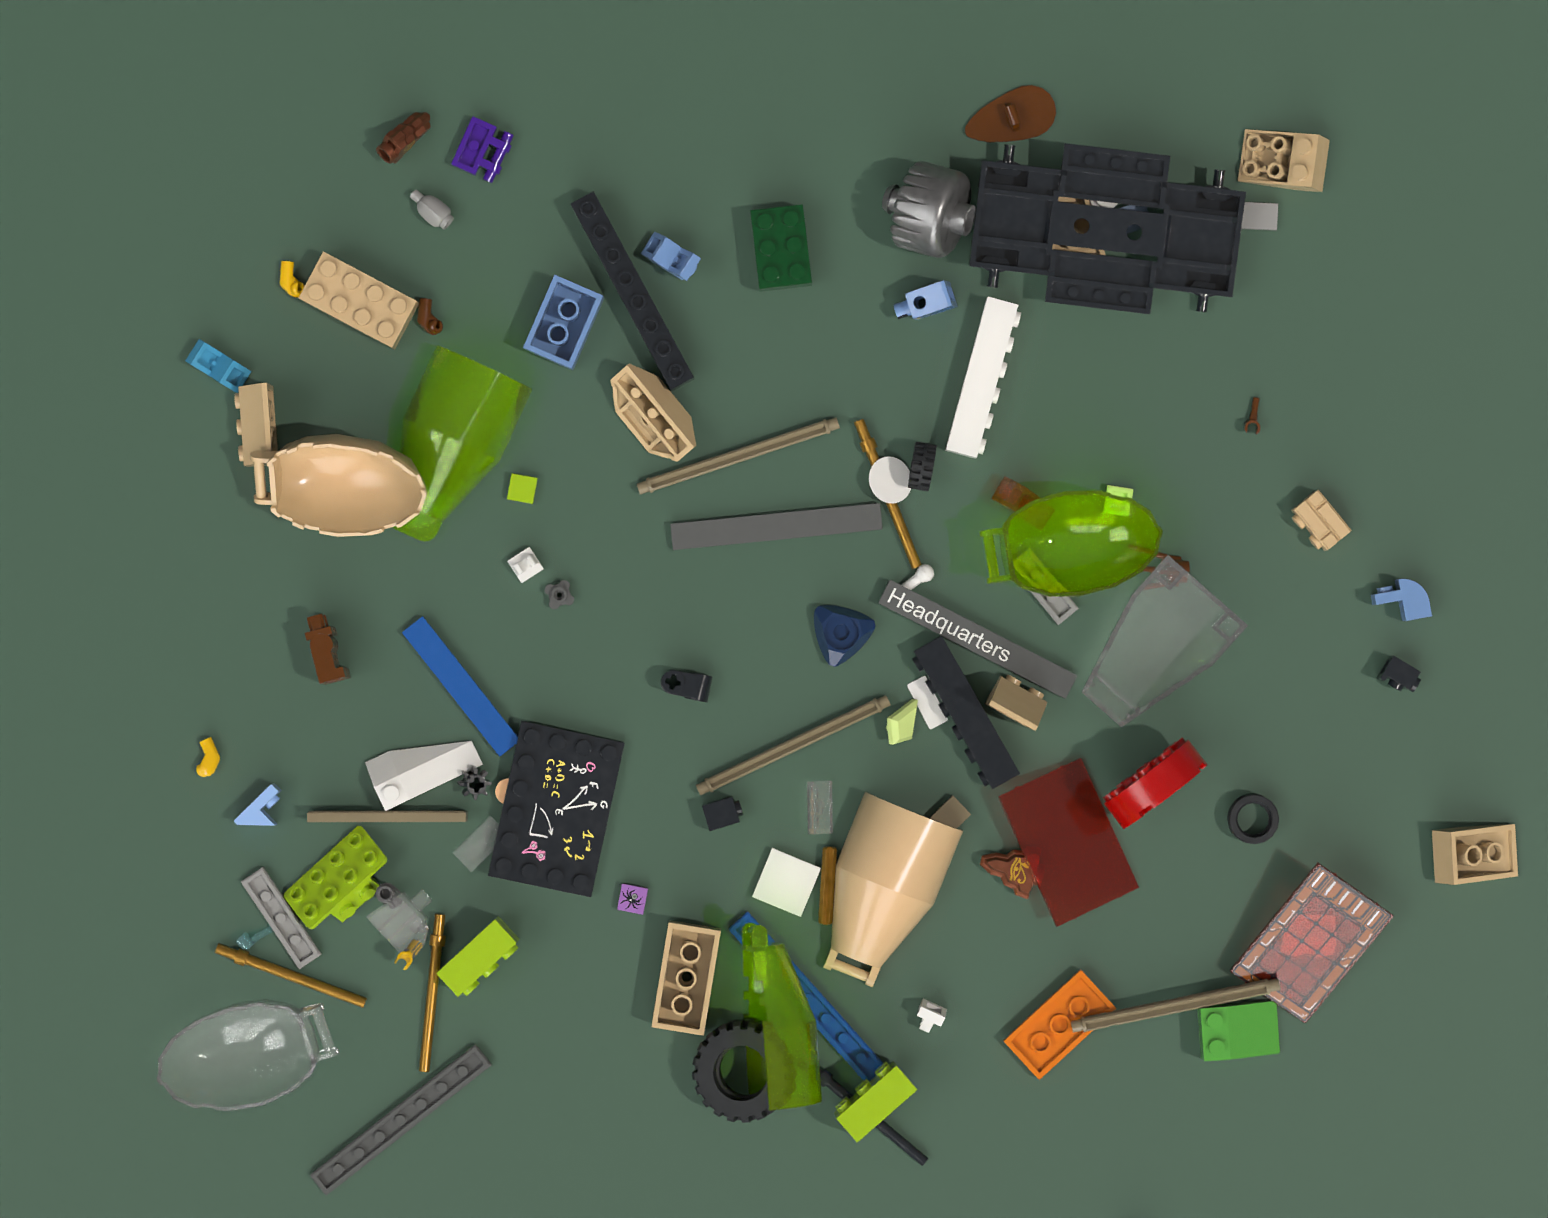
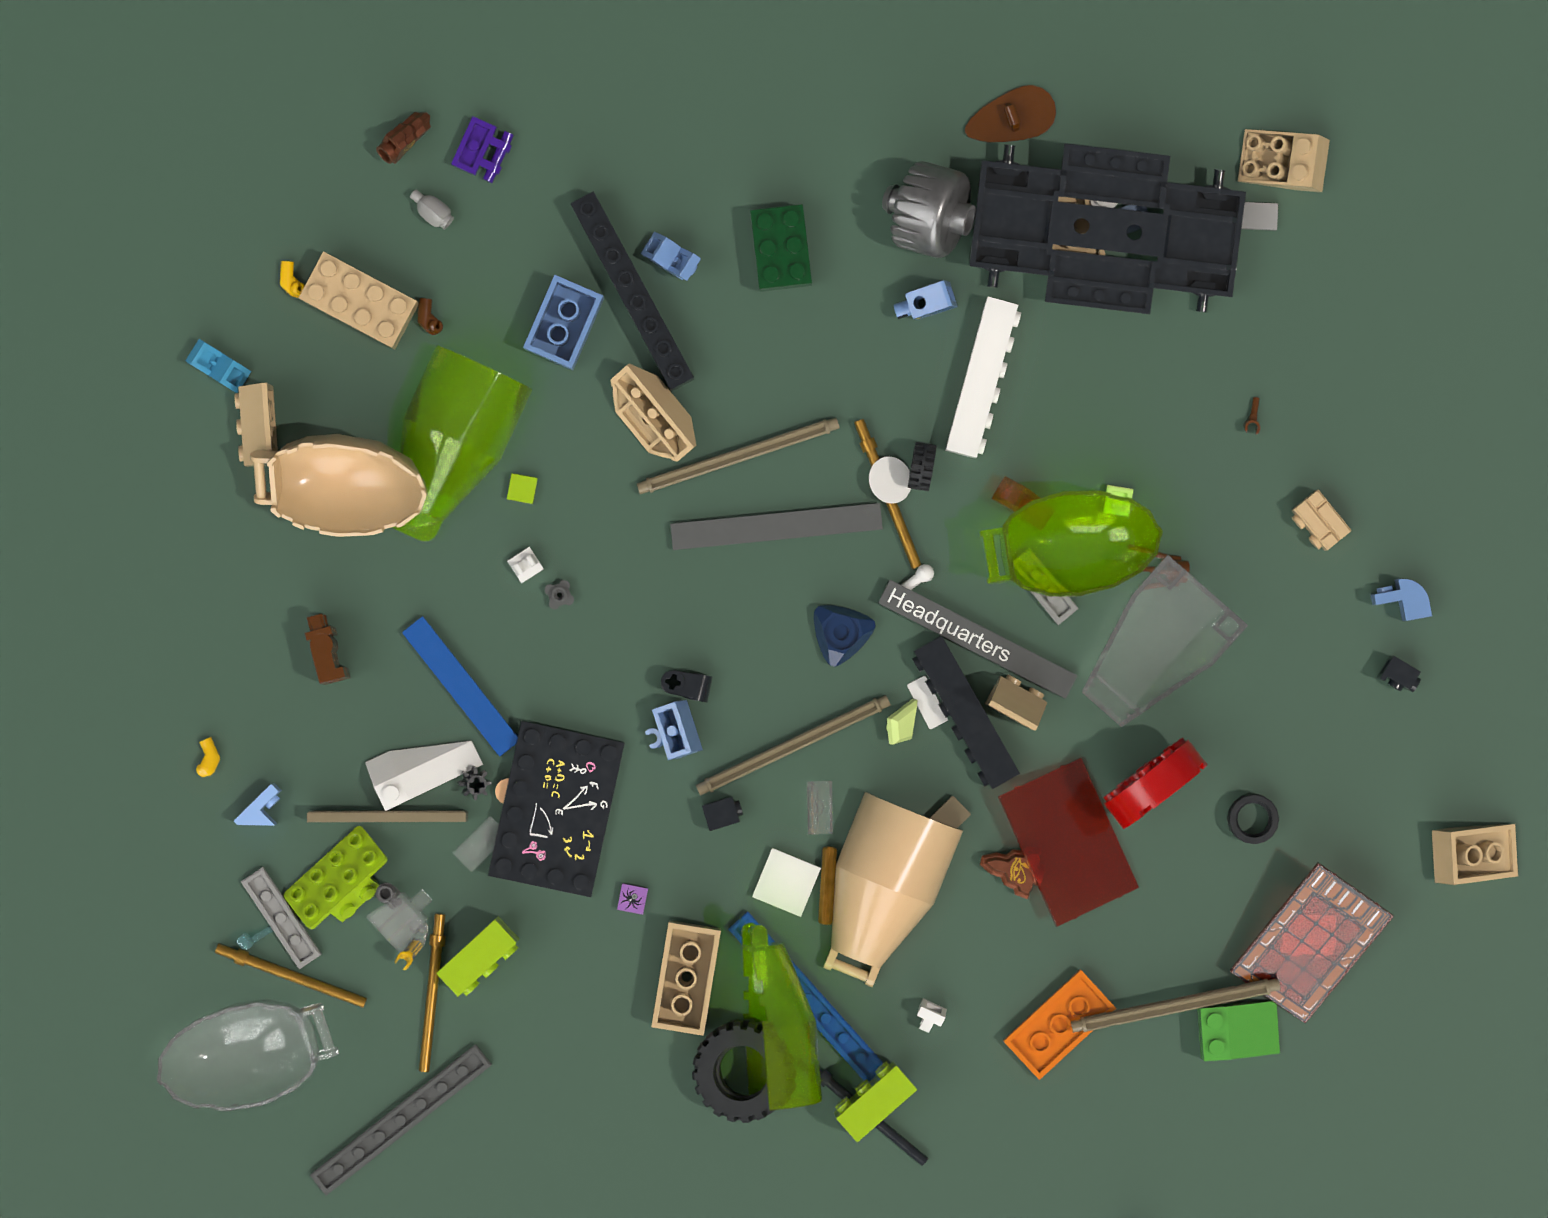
(675, 730): none -> medium blue brick

